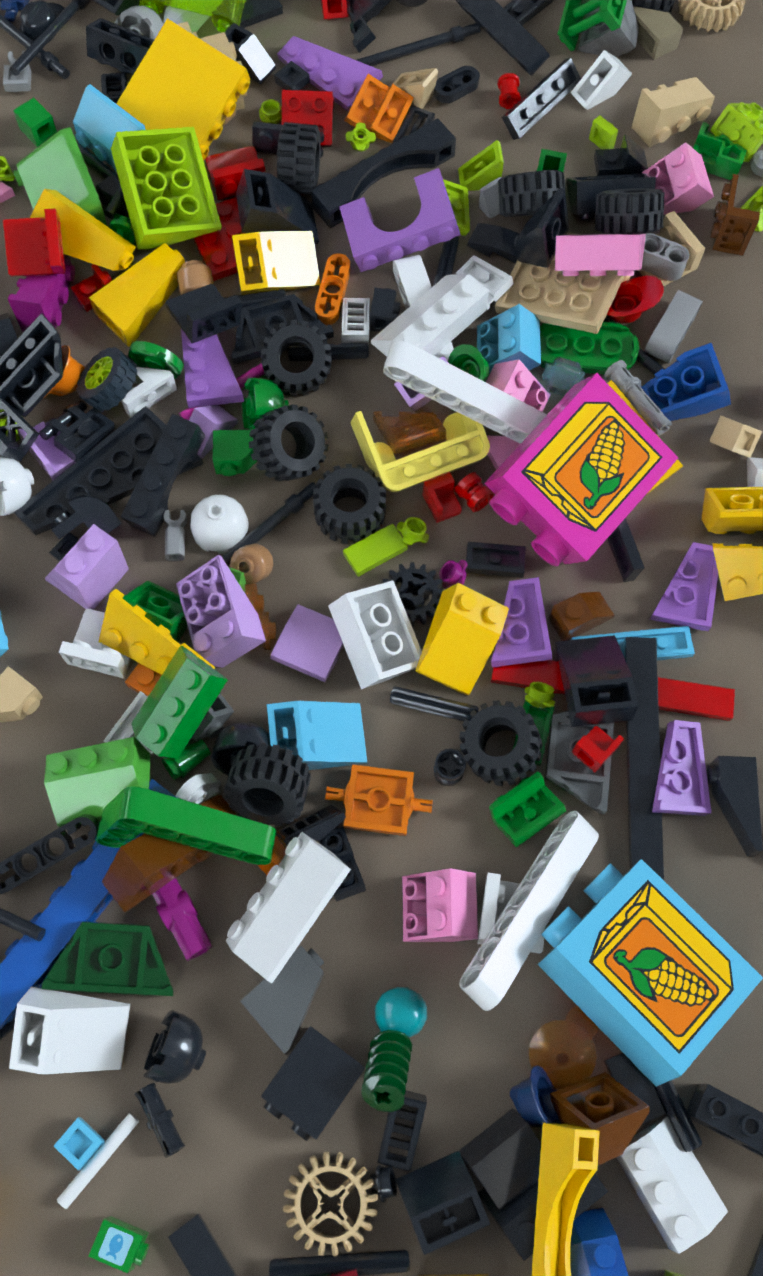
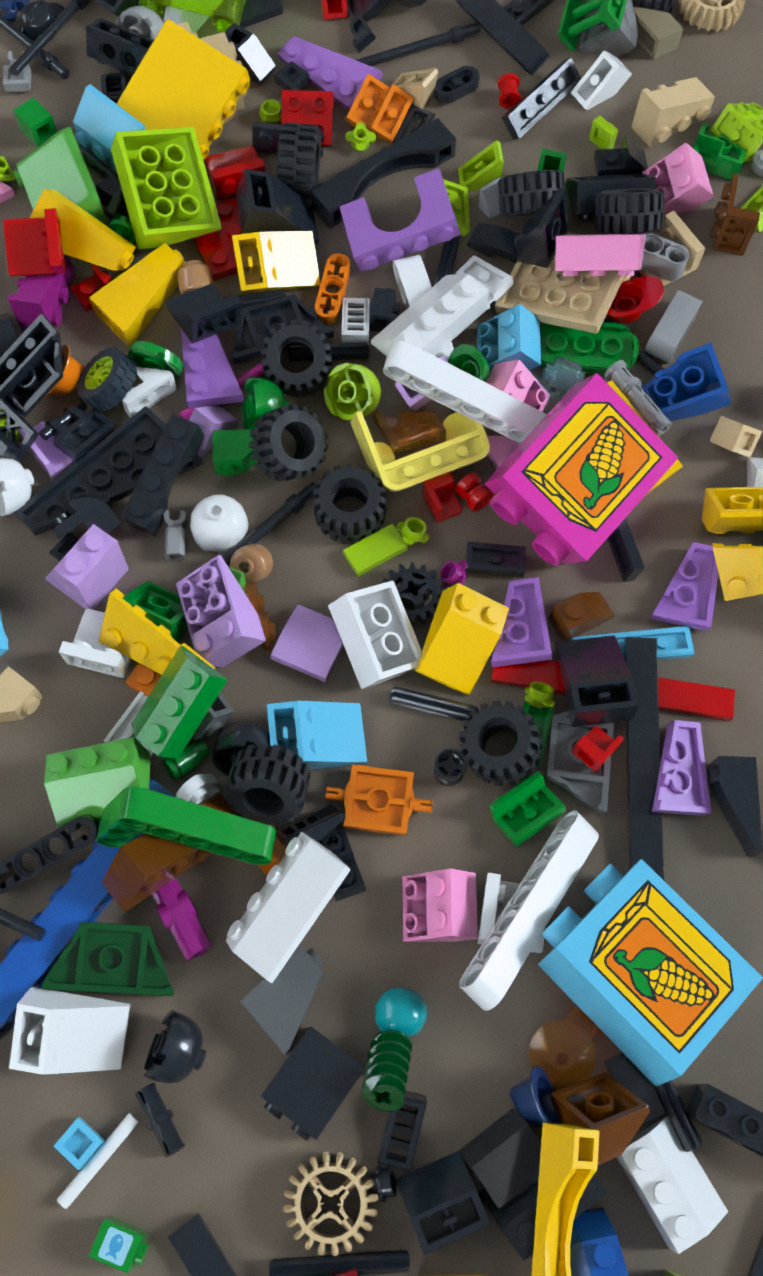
(352, 390): none -> lime cylinder

